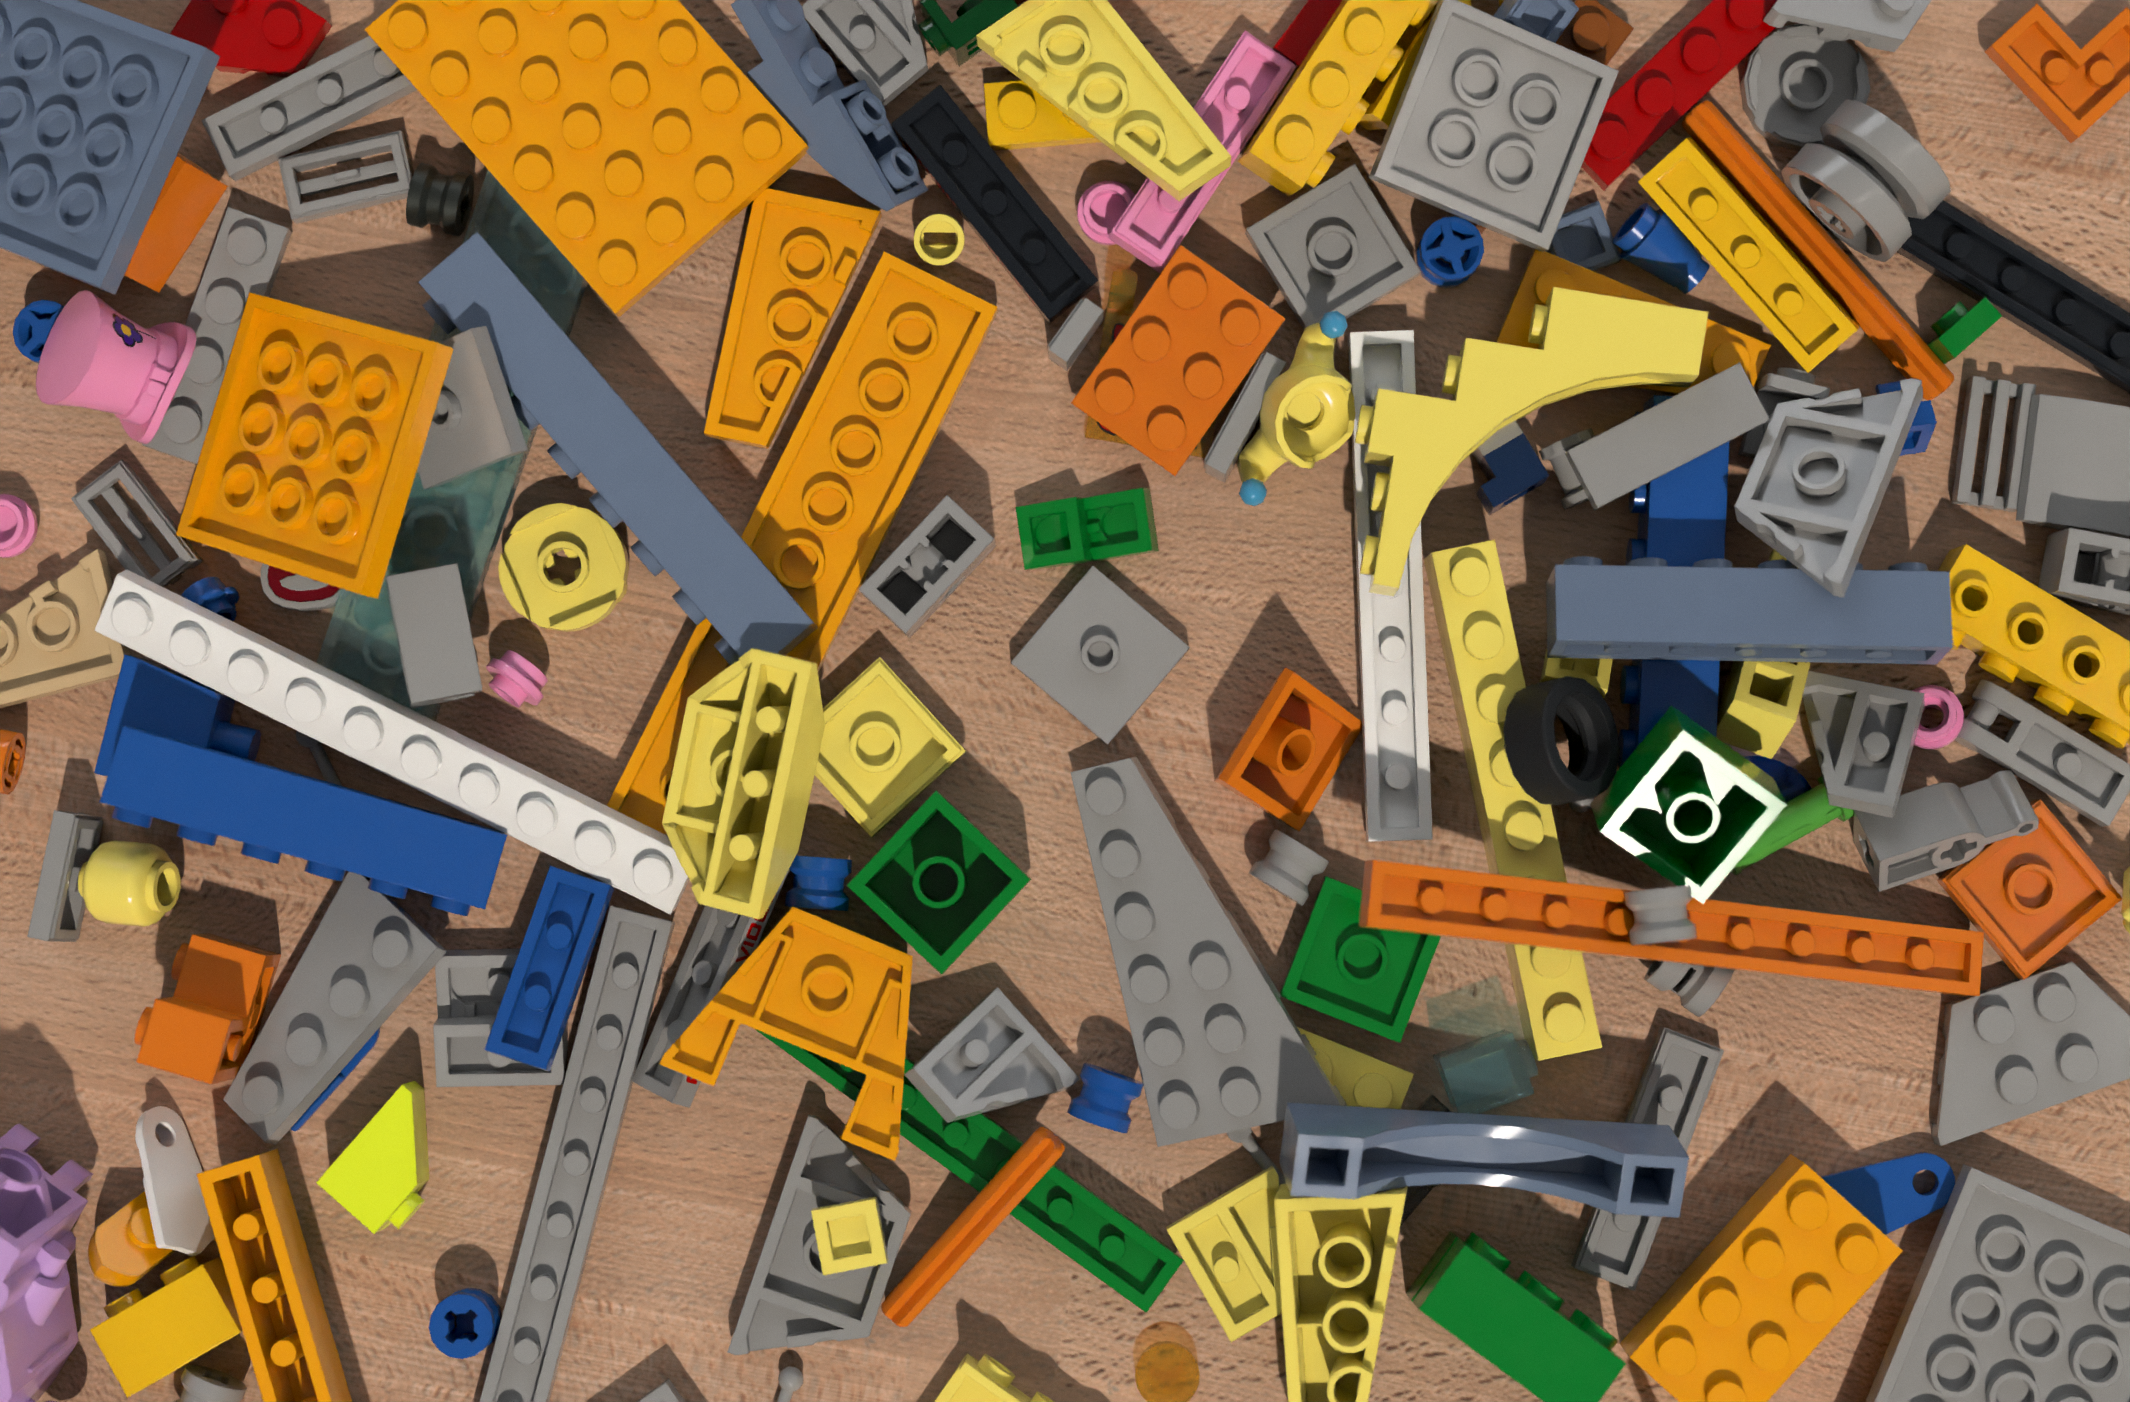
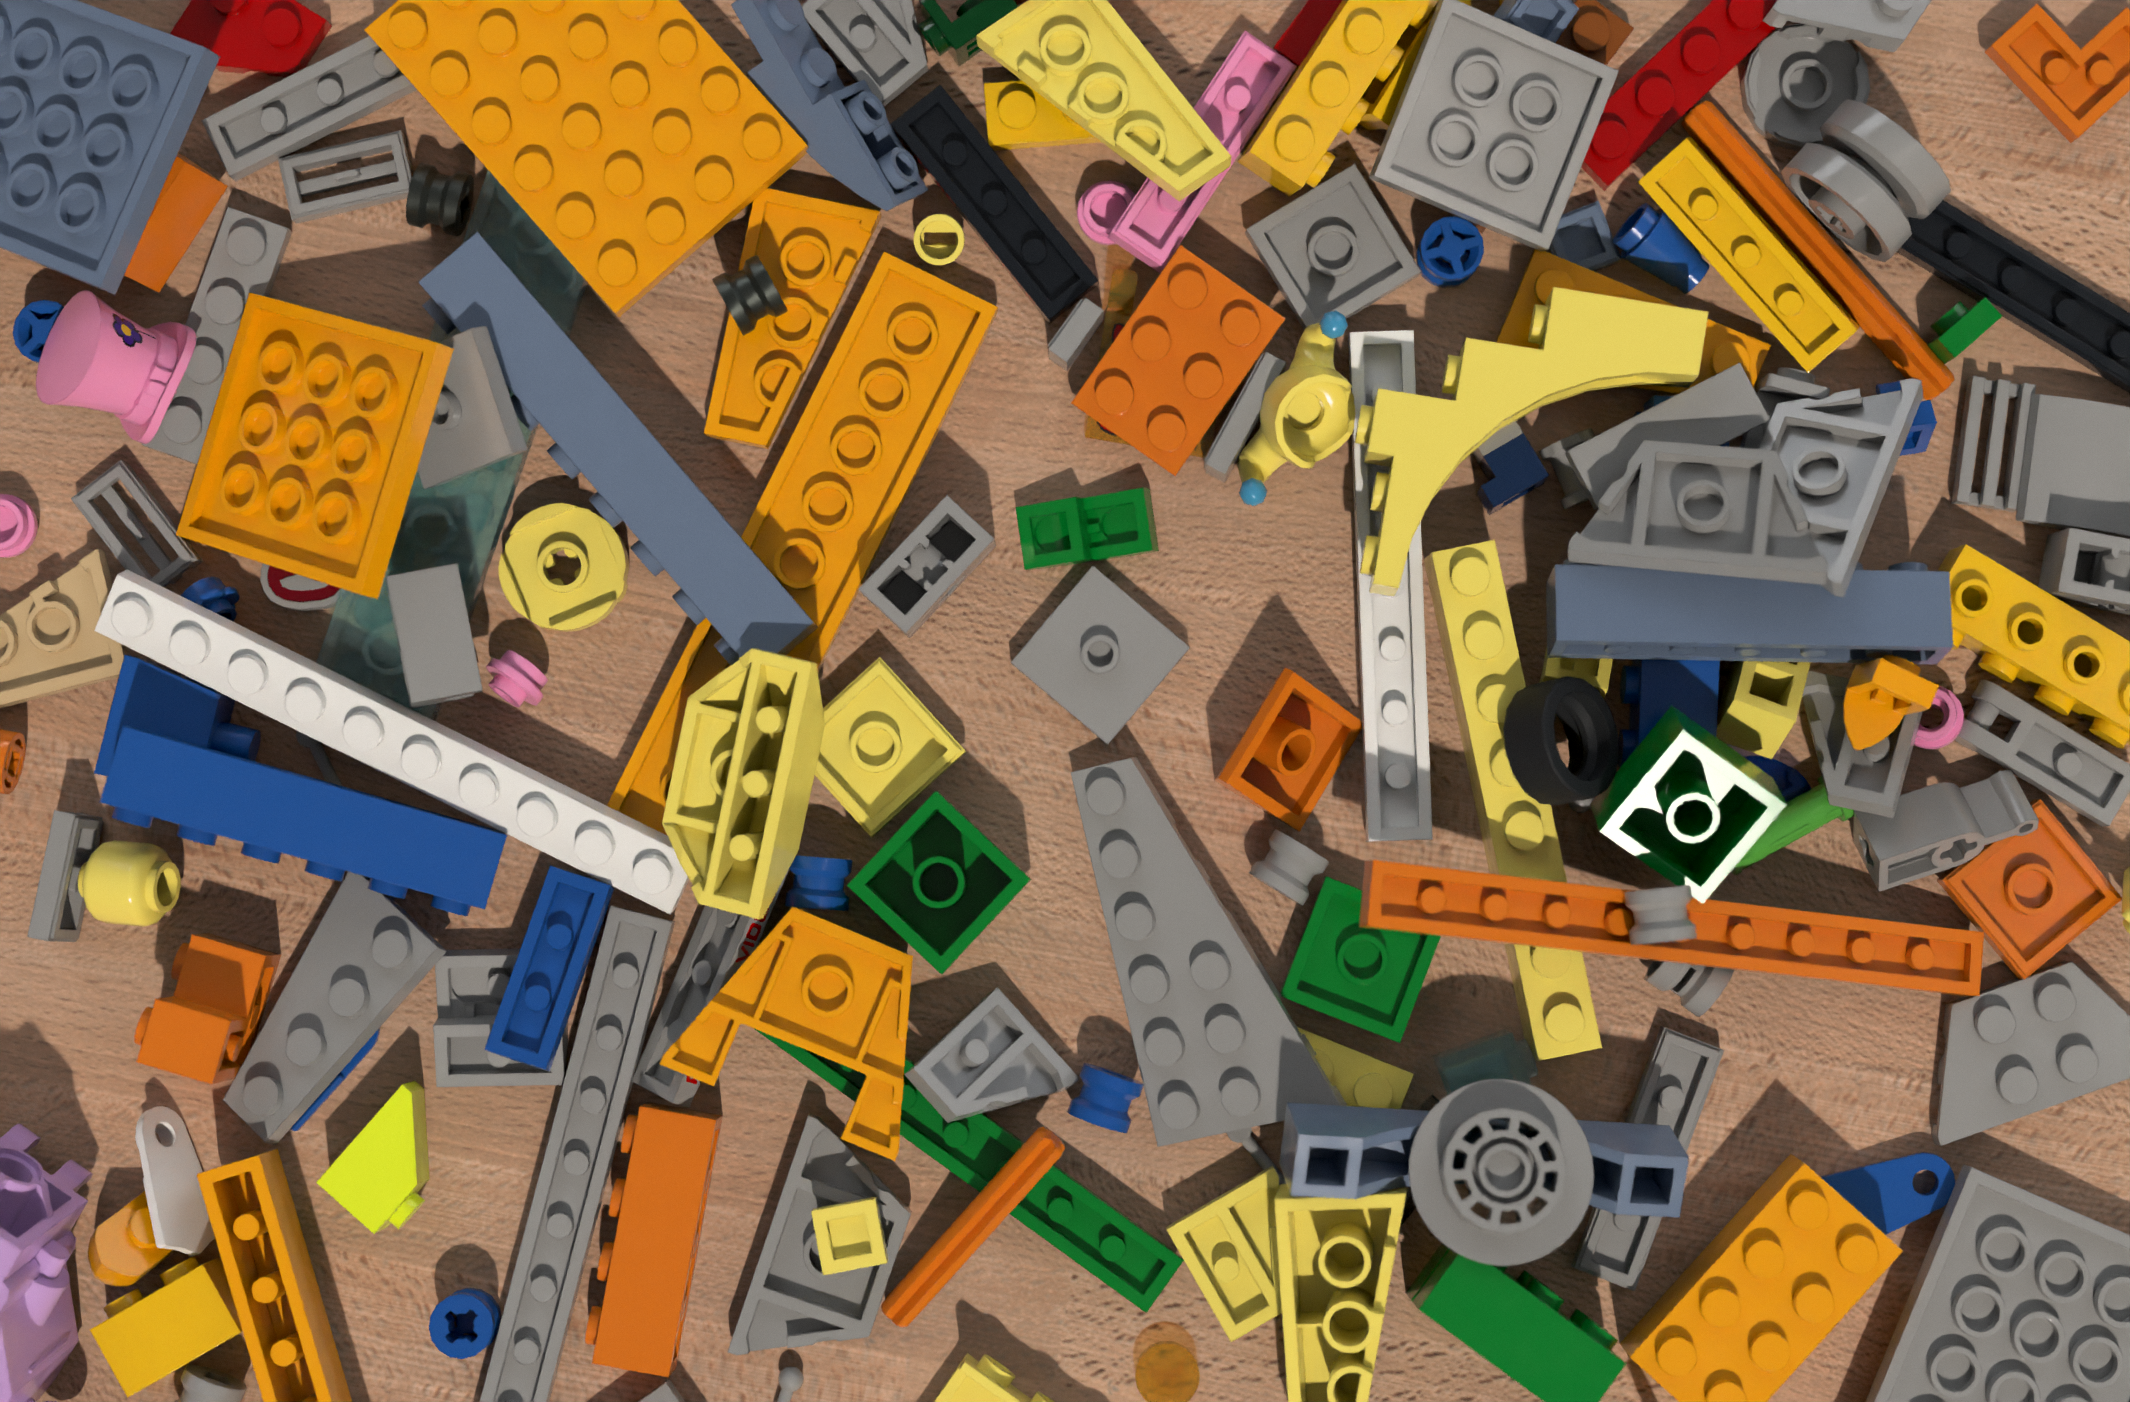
(655, 1238): none -> orange brick
(750, 295): none -> pearl dark grey wheel
(1501, 1172): none -> light grey wheel
(1703, 515): none -> light grey wing
(1881, 696): none -> light orange plate

